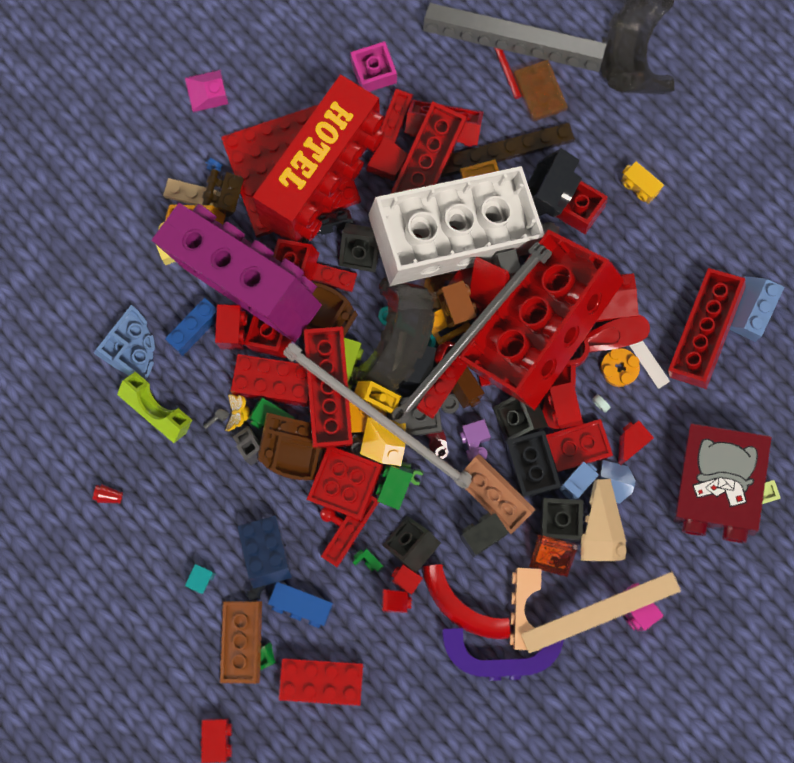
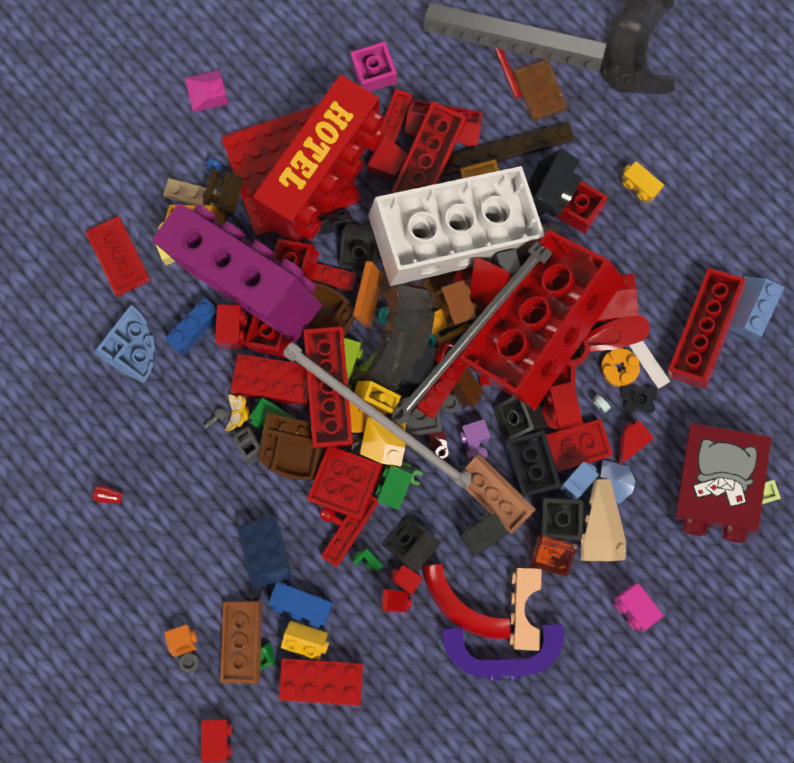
(117, 256): none -> red tile
(137, 394): lime arch -> none
(181, 640): none -> orange brick
(189, 662): none -> dark grey tile
(199, 579): teal panel -> none
(305, 640): none -> yellow brick
(368, 294): none -> orange tile
(600, 612): tan tile -> none
(639, 400): none -> black animal

